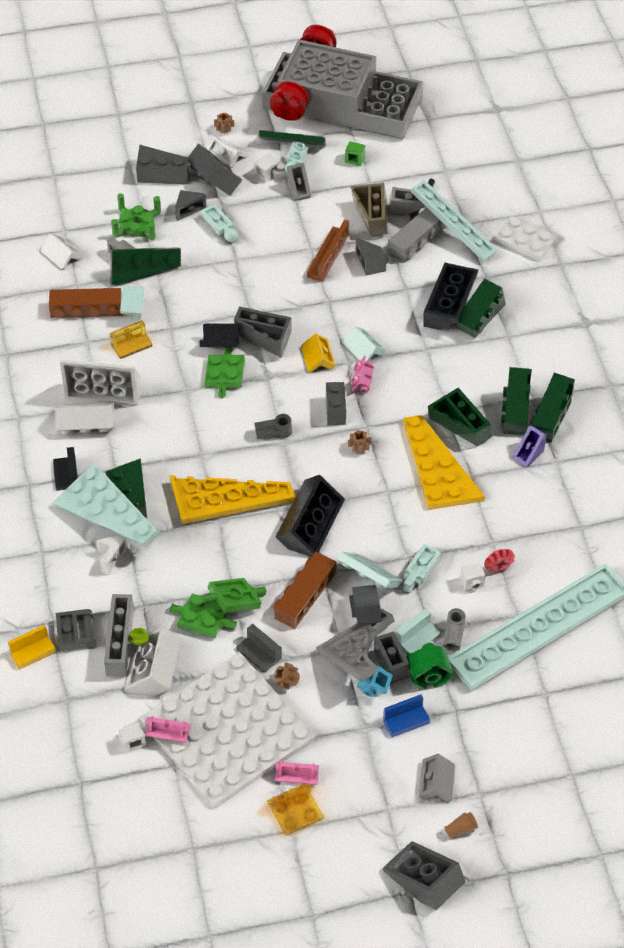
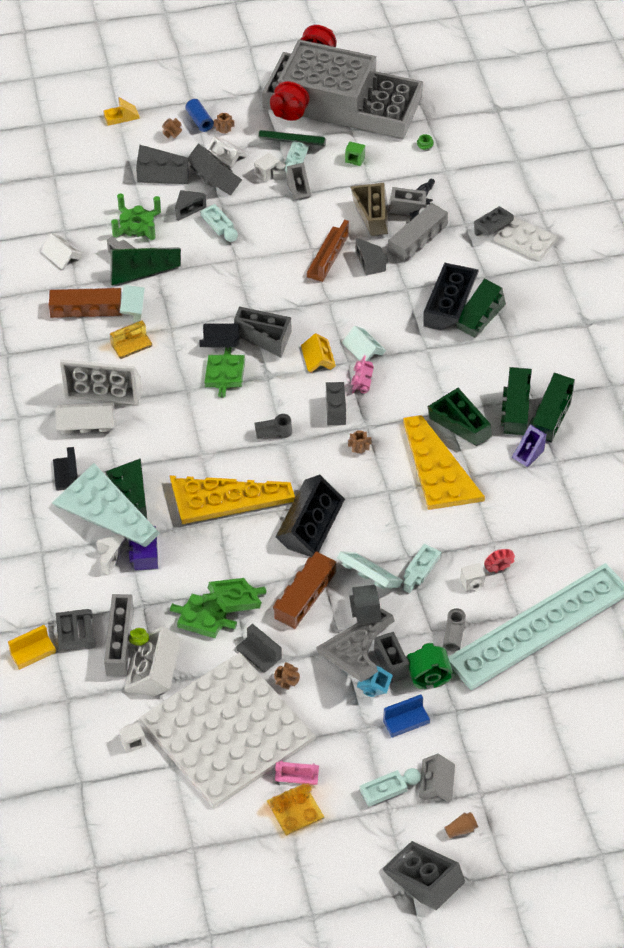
(123, 113): none -> yellow slope
(144, 557): none -> dark purple brick
(167, 729): bright pink hinge -> none
(171, 128): none -> medium nougat gear
(199, 115): none -> blue brick
(388, 786): none -> light aqua plate
(417, 632): light aqua panel -> none
(425, 142): none -> bright green plate
(454, 220): light aqua plate -> none
(492, 221): none -> dark grey bracket

